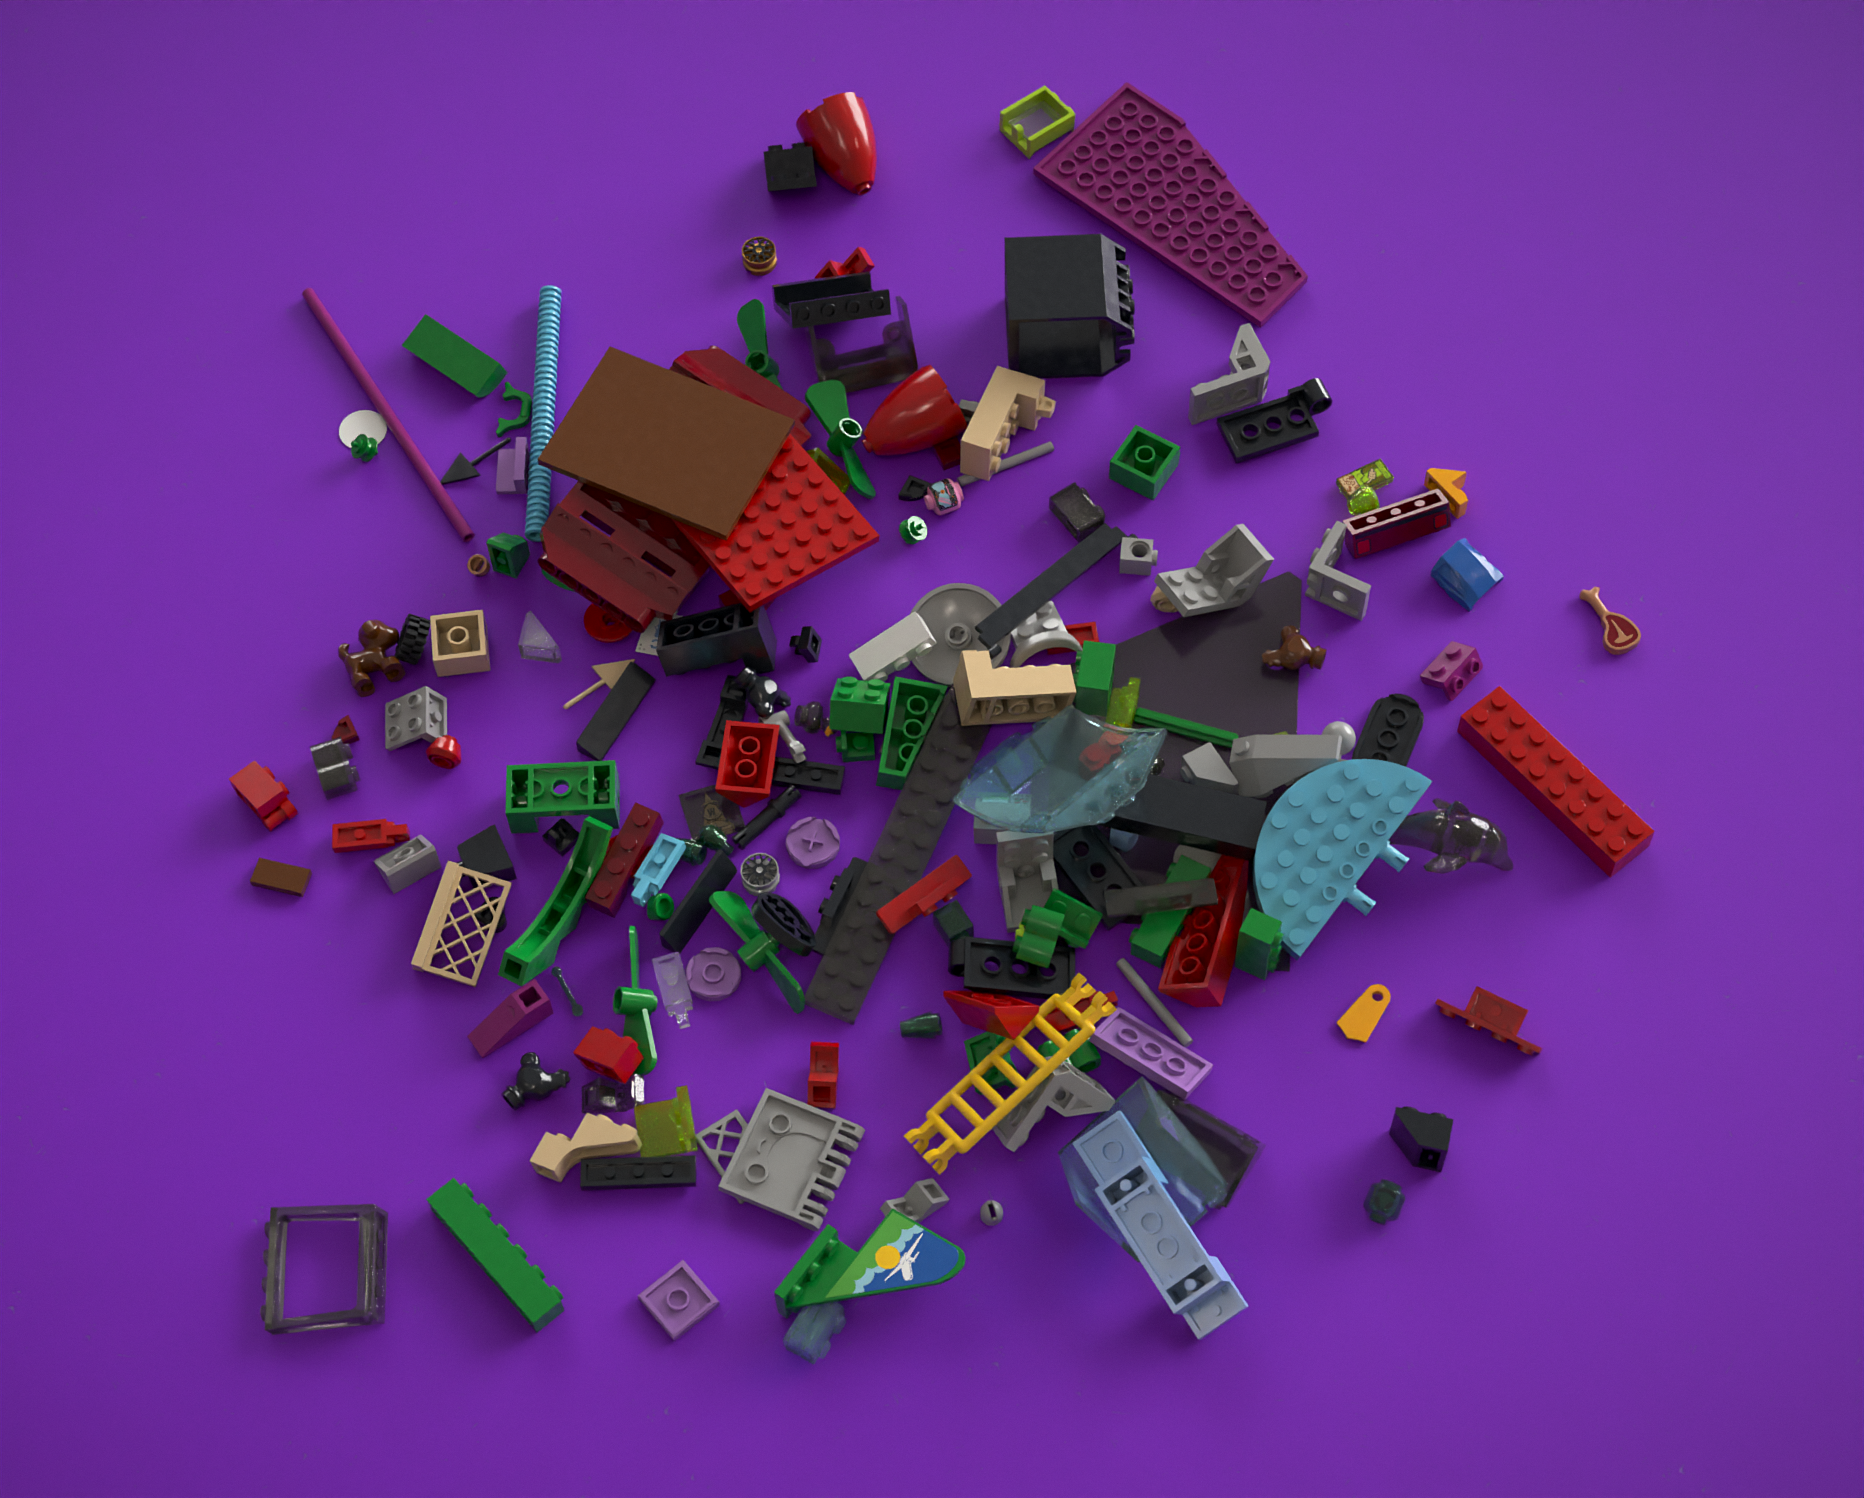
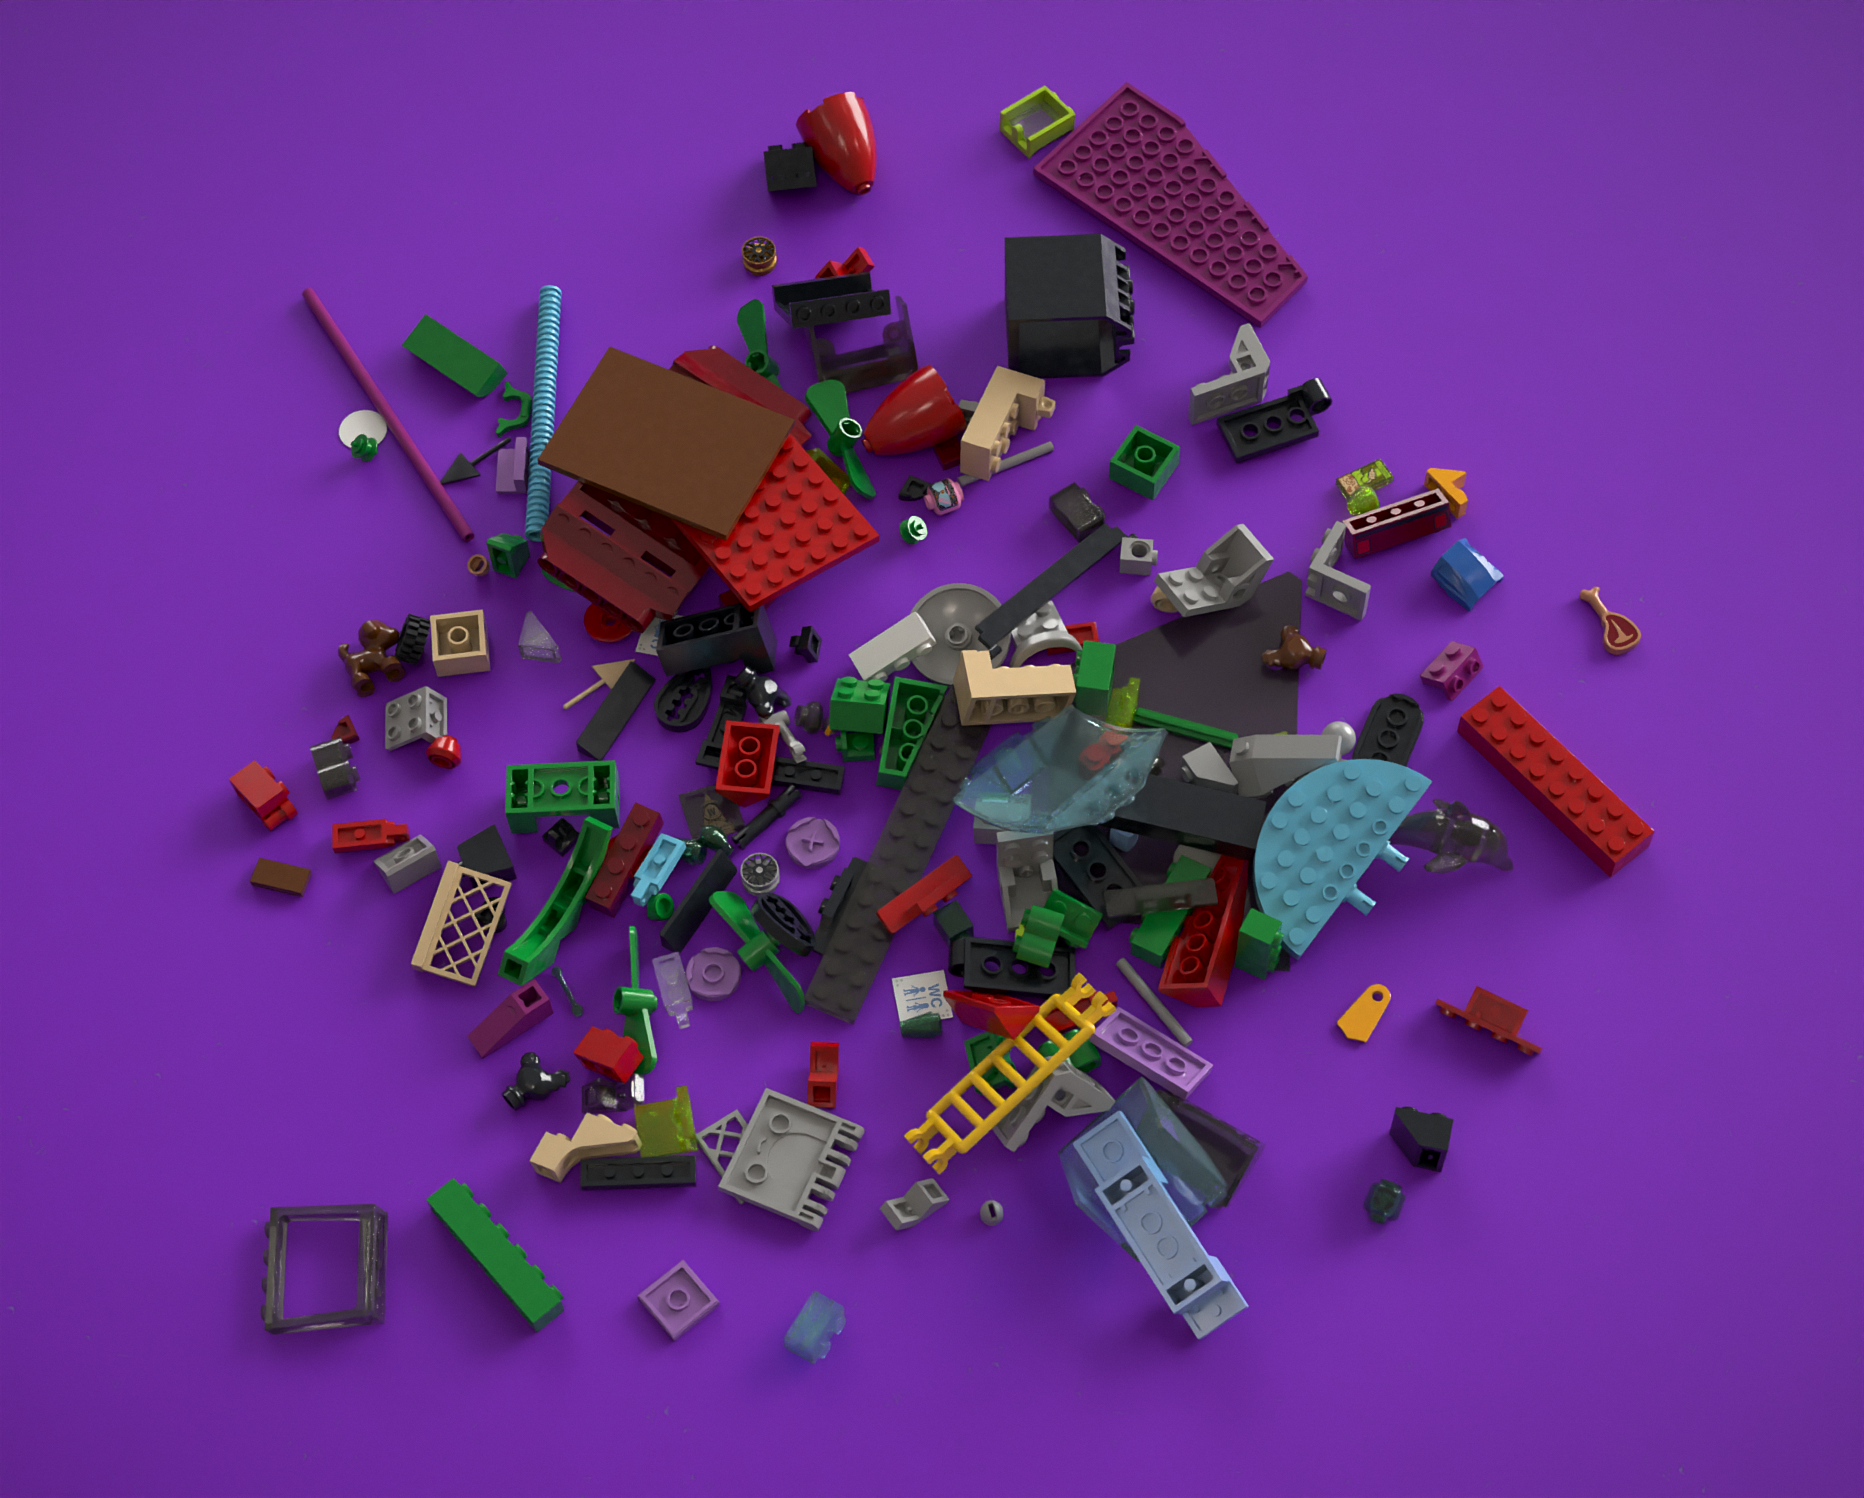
(695, 707): none -> black piece
(893, 1259): piece -> none
(921, 994): none -> white sticker

